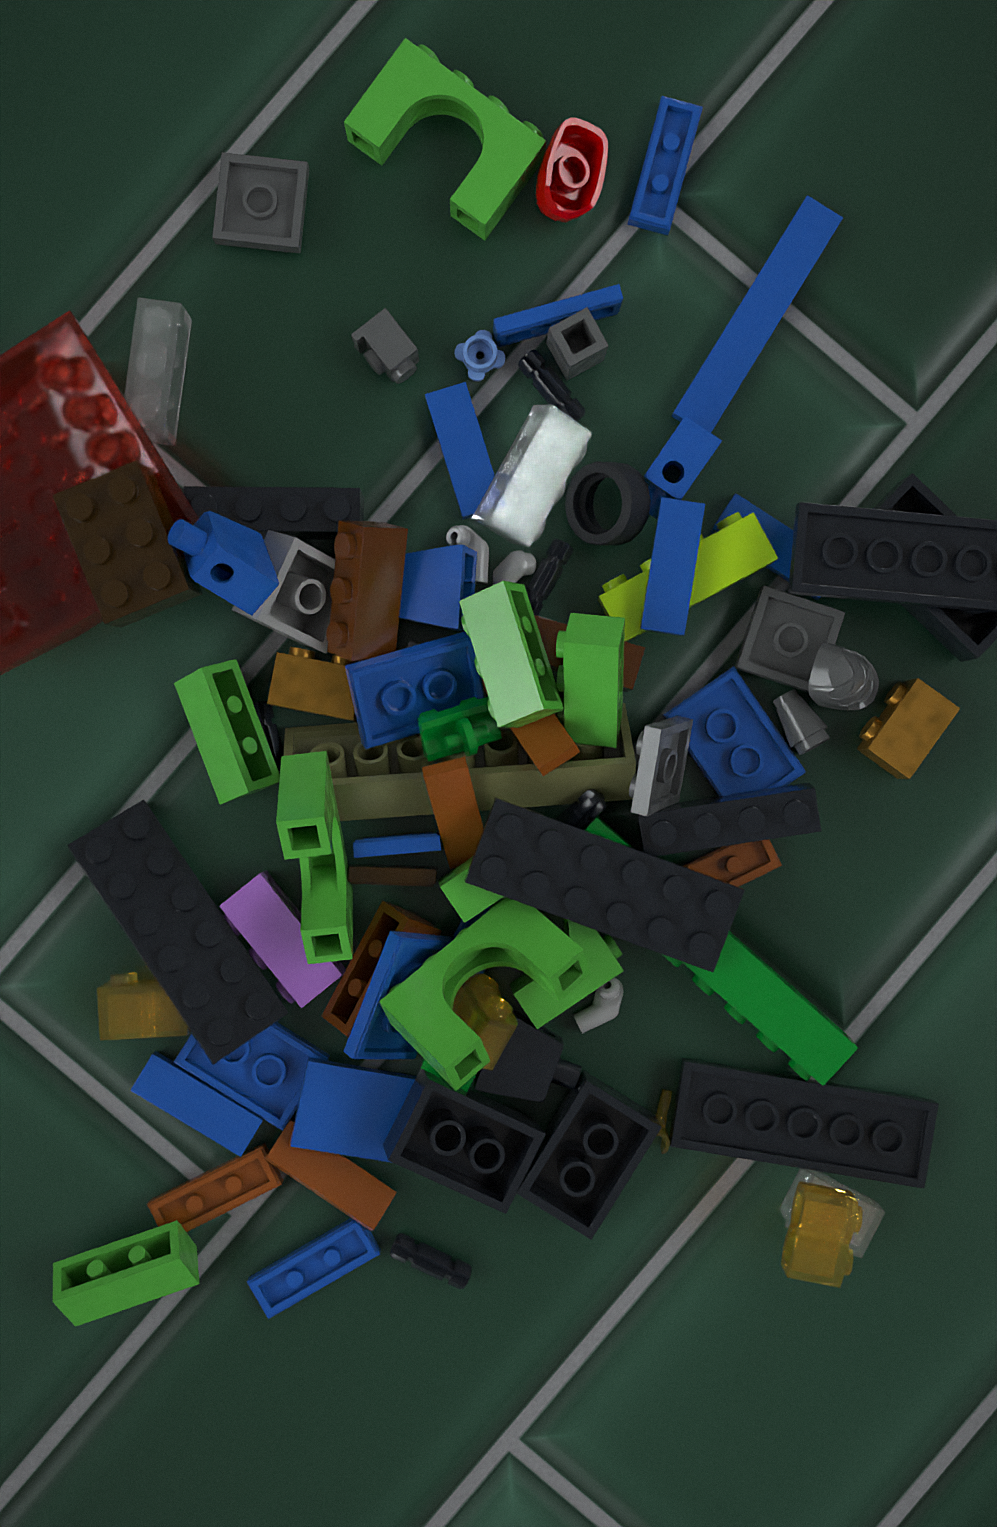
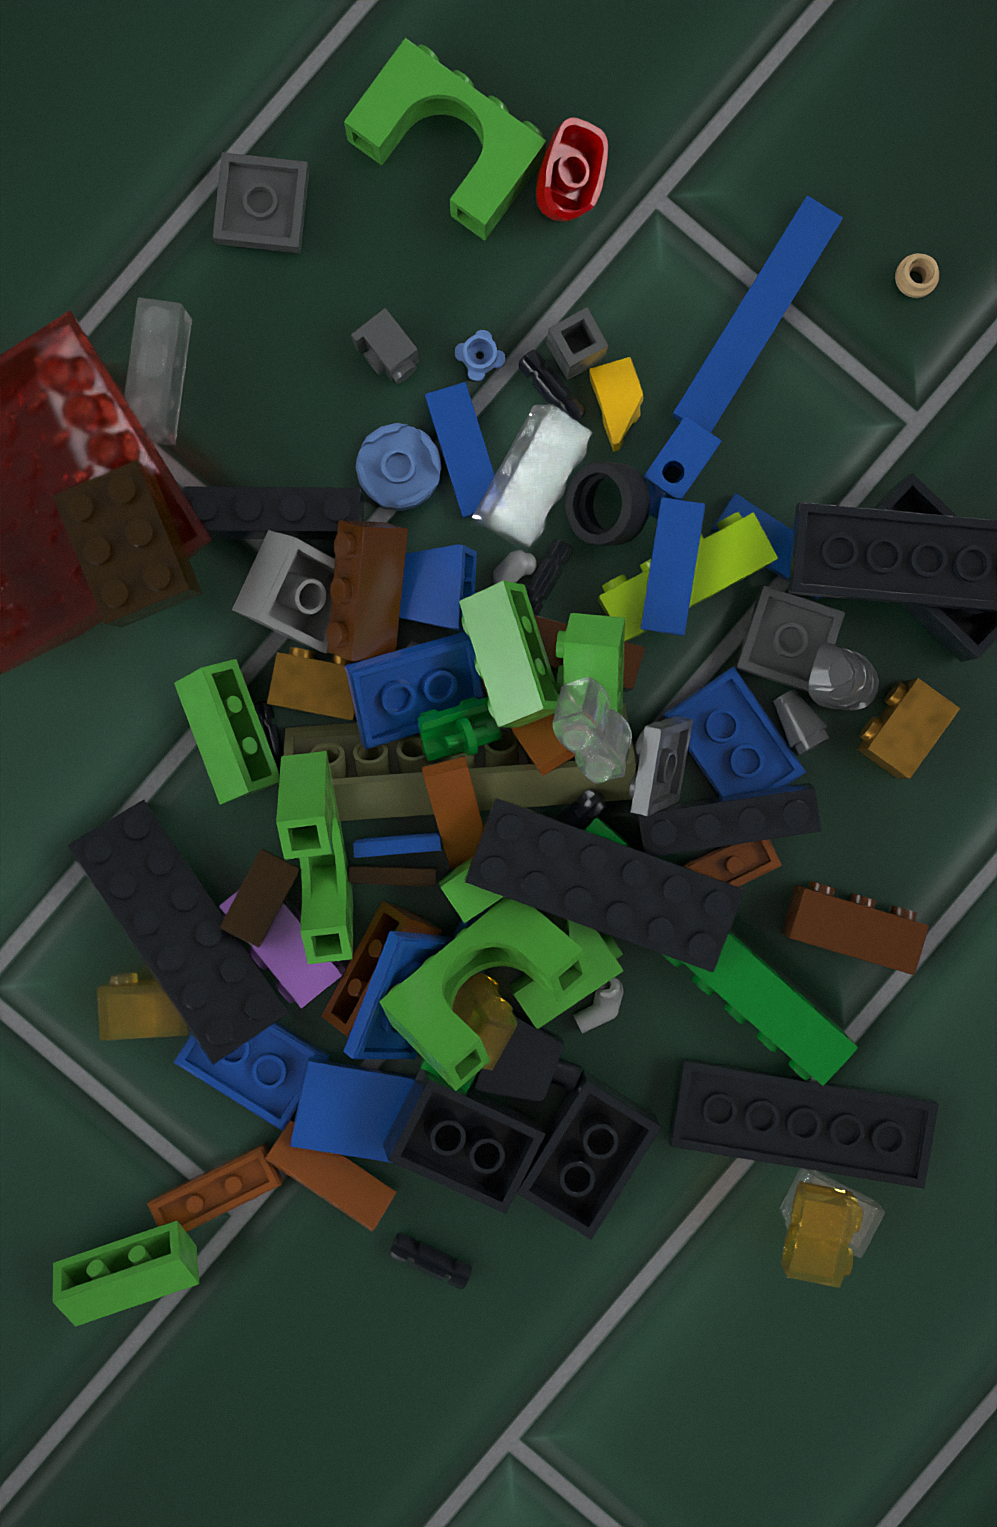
(196, 1103): blue tile -> none
(226, 559): blue torso -> none
(260, 897): none -> dark brown tile
(313, 1266): blue tile -> none
(398, 467): none -> medium blue tile
(466, 536): light grey arm -> none
(538, 320): blue tile -> none
(592, 730): none -> clear brick
(618, 397): none -> yellow slope
(661, 1116): clear yellow hand -> none
(665, 165): blue tile -> none
(855, 927): none -> reddish brown brick
(926, 267): none -> tan plate

